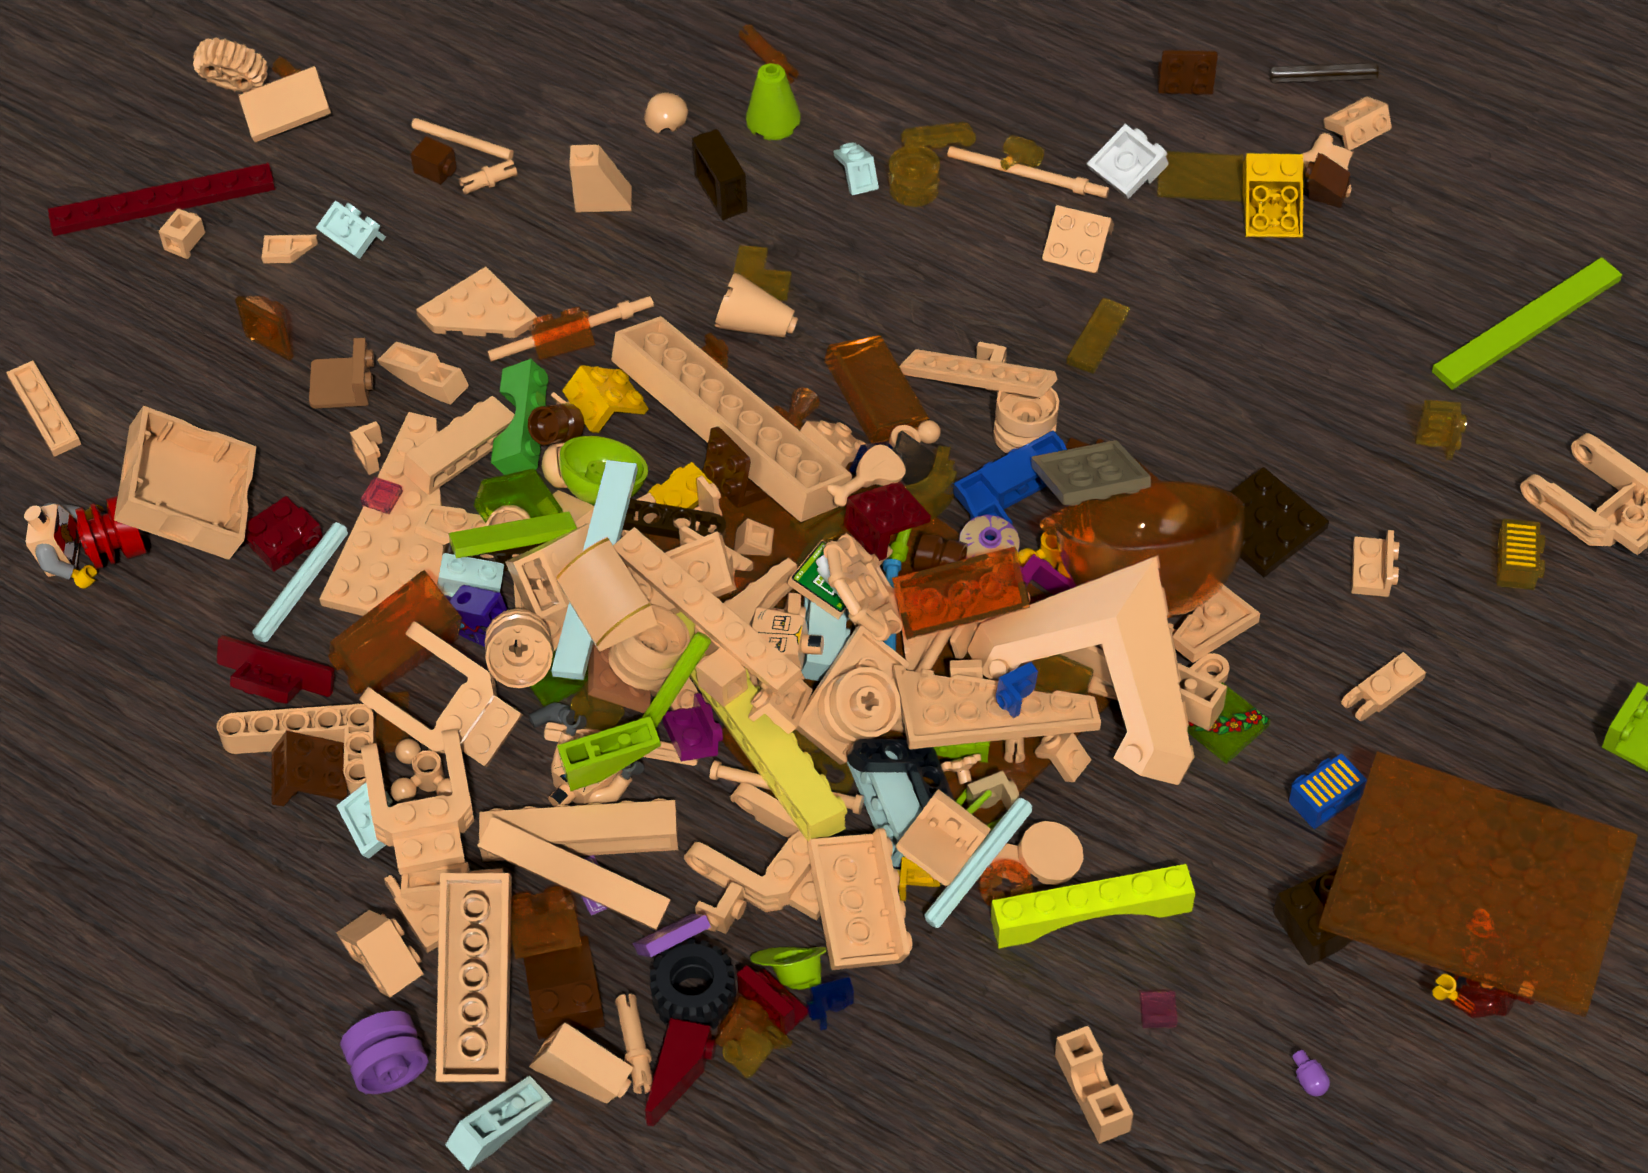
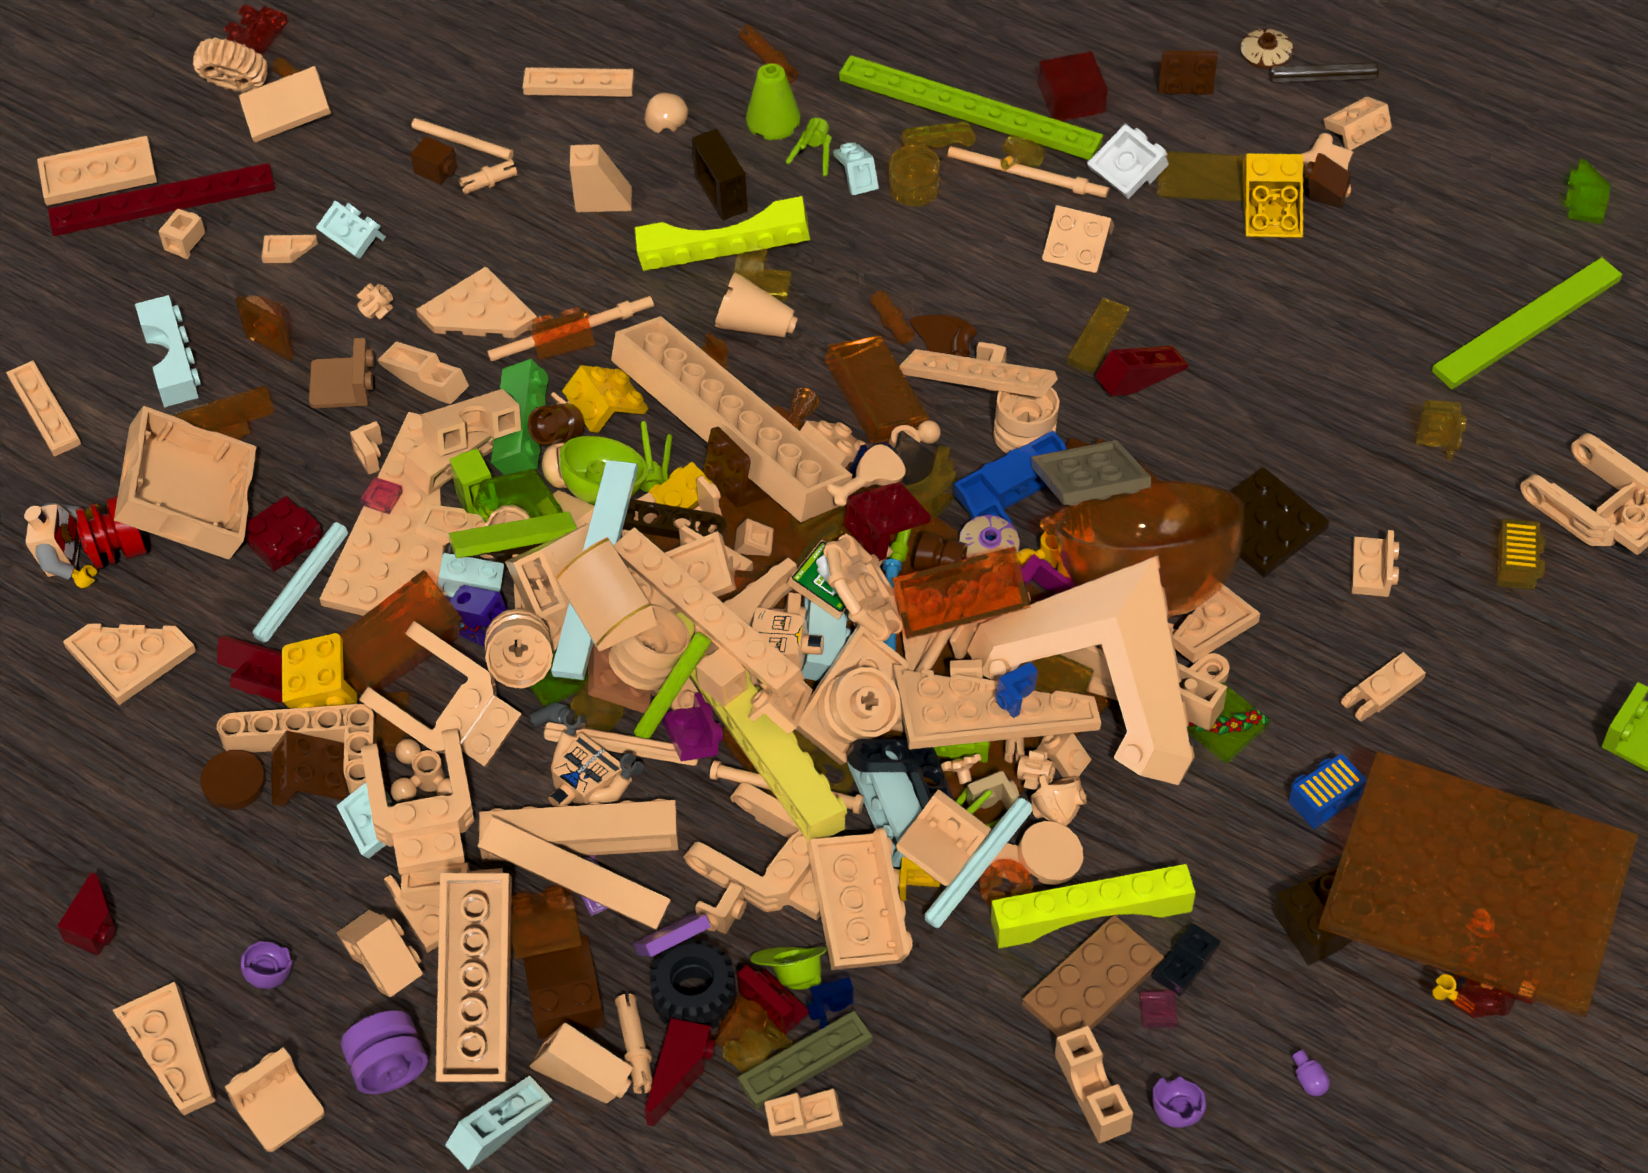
(88, 918): none -> dark red slope
(96, 170): none -> light nougat plate
(128, 656): none -> light nougat plate
(168, 1044): none -> light nougat wing
(173, 374): none -> light aqua arch
(230, 413): none -> clear orange bracket
(232, 779): none -> reddish brown tile
(260, 28): none -> clear red plate
(266, 965): none -> medium lavender hair
(274, 1100): none -> light nougat bracket
(315, 673): none -> yellow bracket
(375, 301): none -> light nougat gear
(468, 472): none -> lime brick
(490, 413): none -> light nougat arch
(578, 82): none -> light nougat plate
(606, 752): lime slope -> none
(656, 474): none -> lime plant
(777, 225): none -> neon yellow arch
(803, 1115): none -> light nougat slope
(805, 1059): none -> olive plate
(814, 135): none -> lime plant
(892, 317): none -> clear orange pin
(944, 333): none -> reddish brown arm
(971, 107): none -> lime plate
(1033, 767): none -> light nougat gear
(1059, 800): none -> light nougat helmet
(1072, 86): none -> clear red brick
(1093, 979): none -> medium nougat plate
(1138, 368): none -> dark red slope
(1178, 1102): none -> medium lavender hair
(1186, 960): none -> black slope
(1266, 48): none -> tan dish
(1589, 194): none -> clear neon green slope

